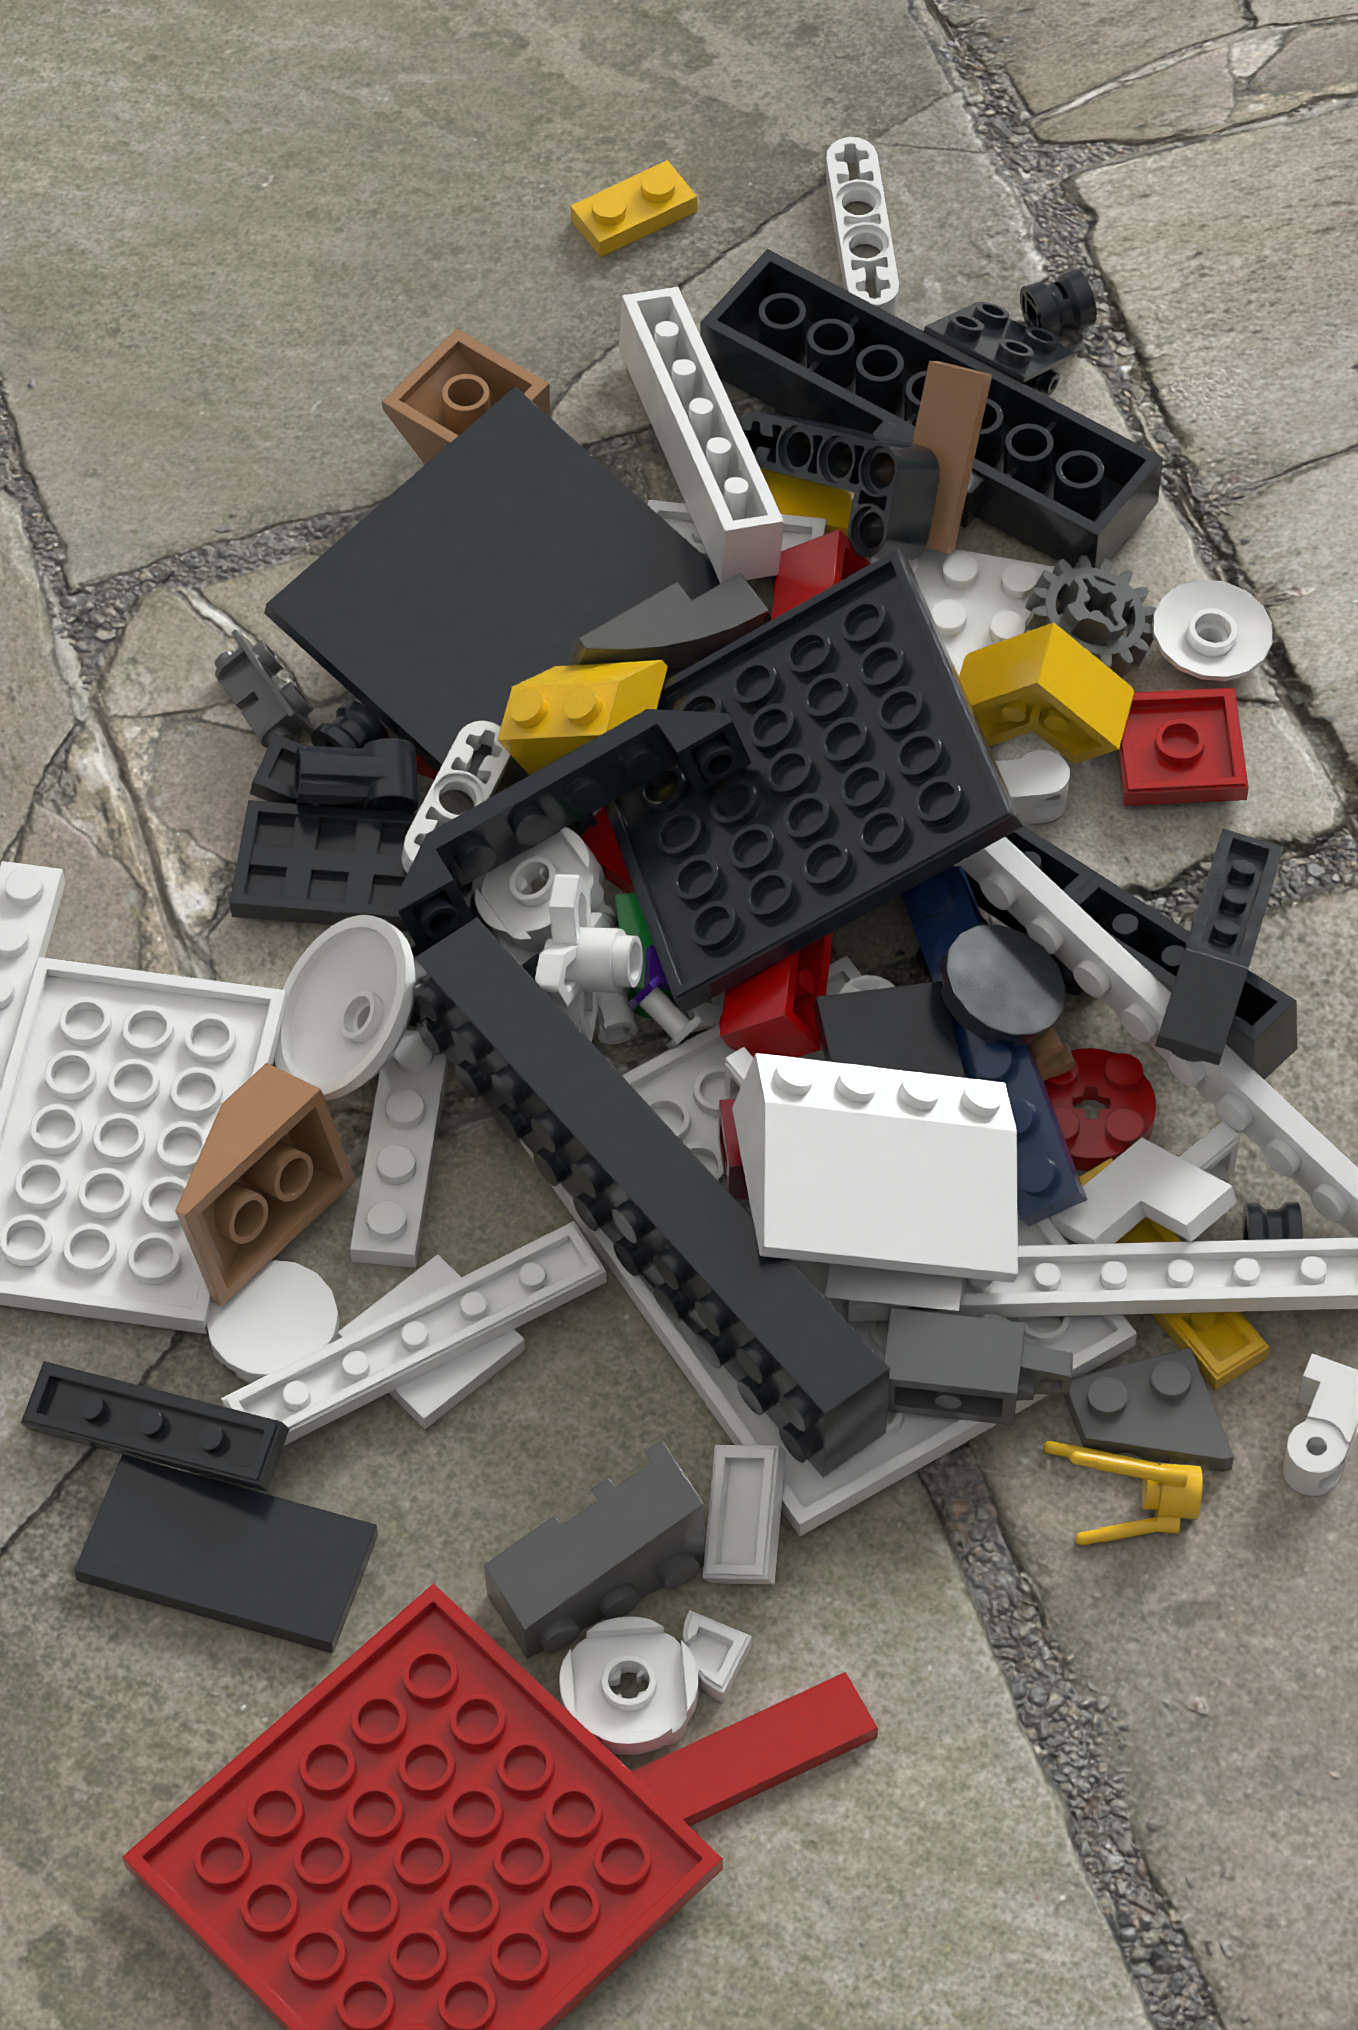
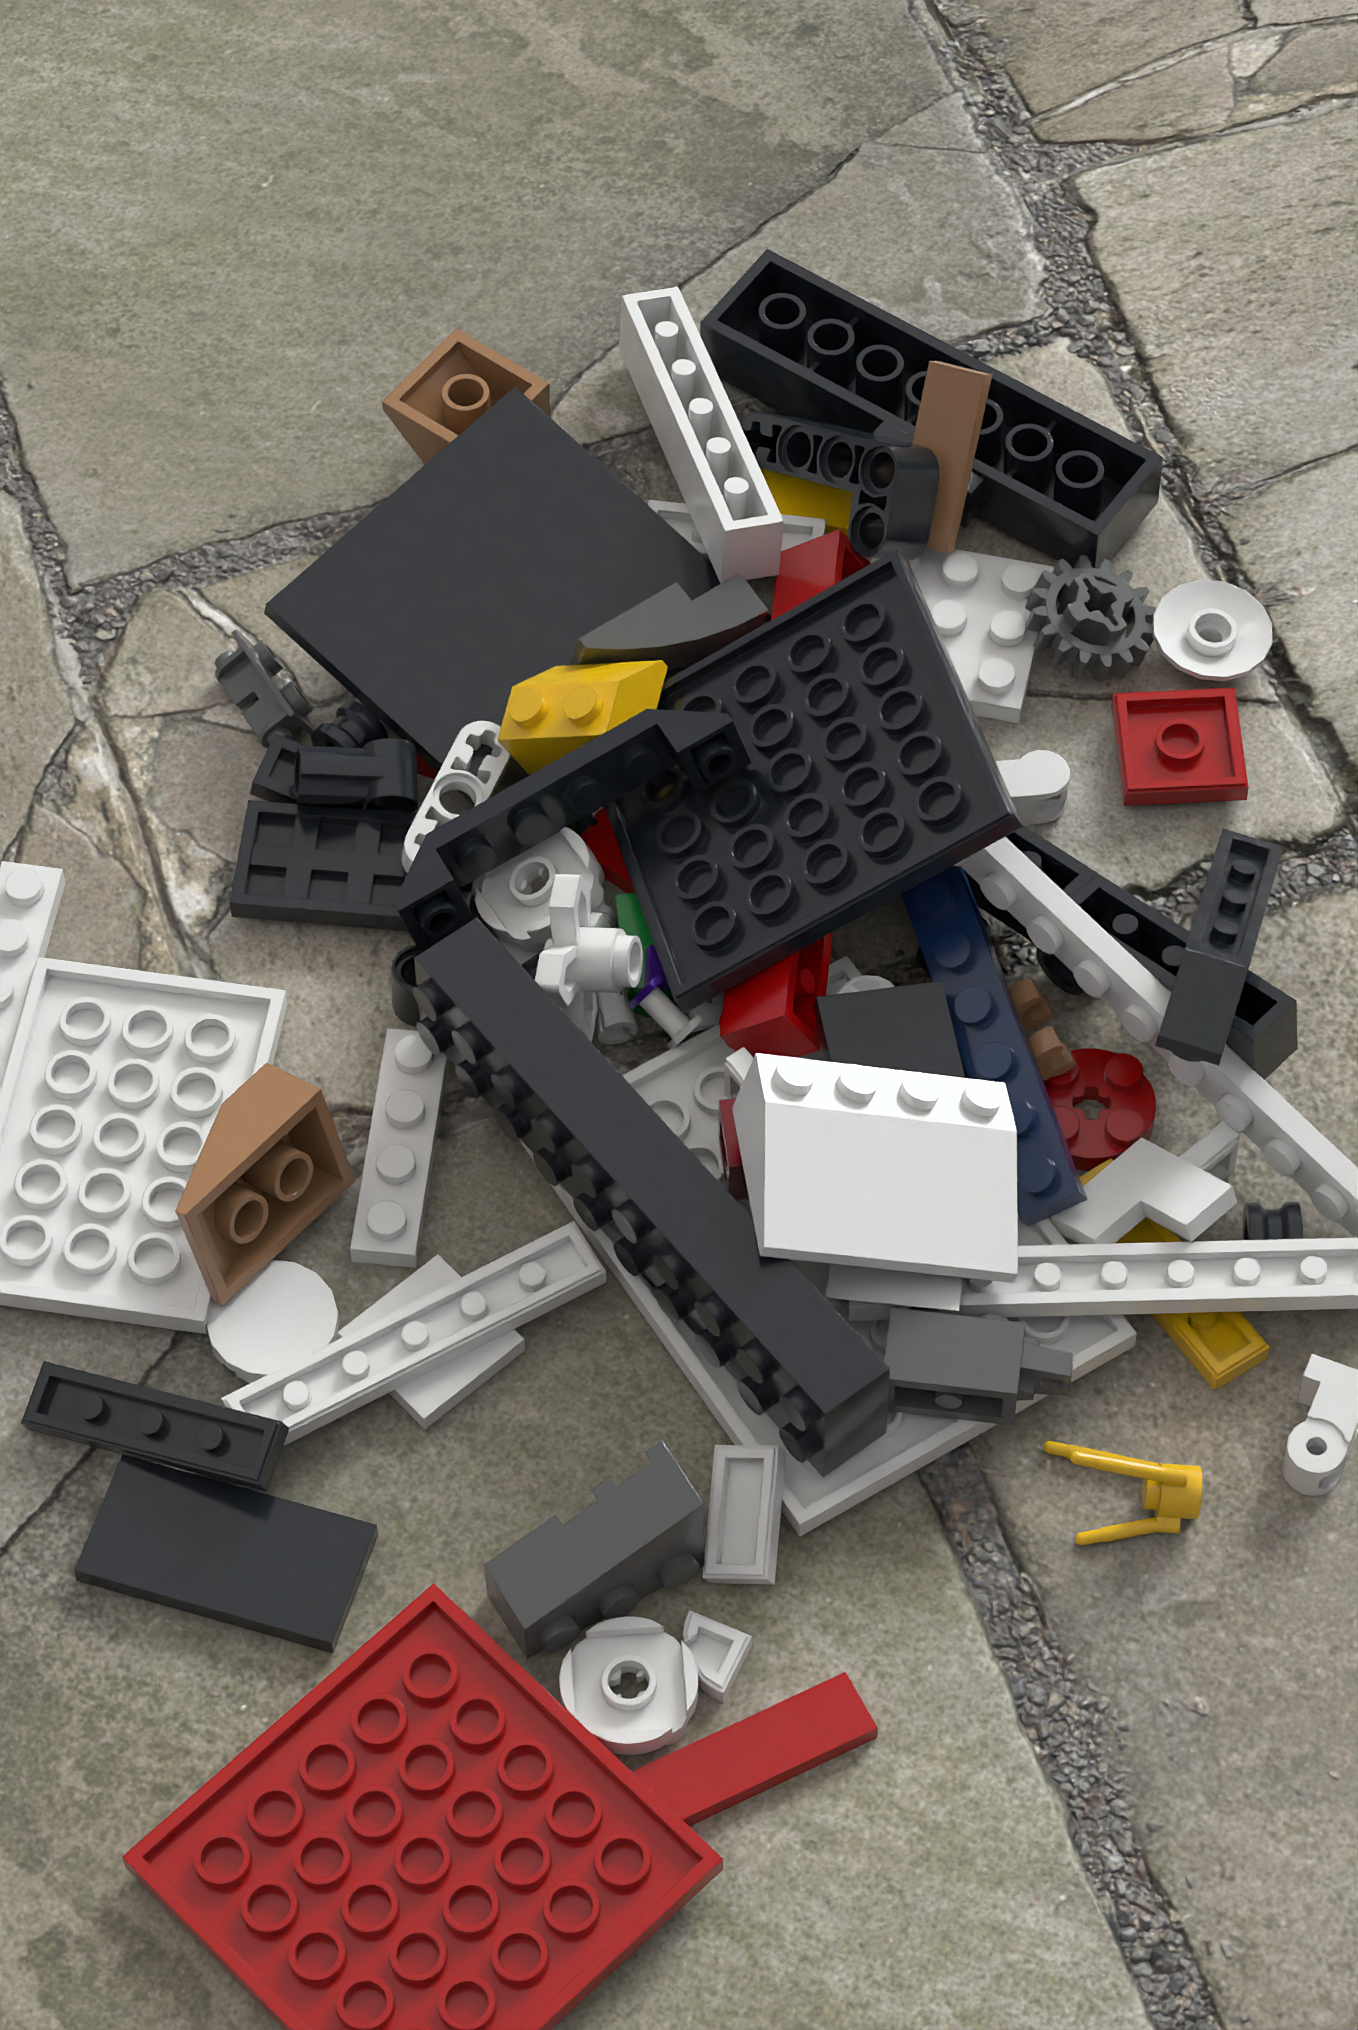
(347, 1005): white dish -> none
(633, 208): yellow plate -> none
(861, 229): white beam -> none
(1001, 985): tile -> none
(1004, 344): black hinge -> none
(1047, 687): yellow panel -> none
(1059, 304): black wheel -> none
(1150, 1411): dark grey wing -> none

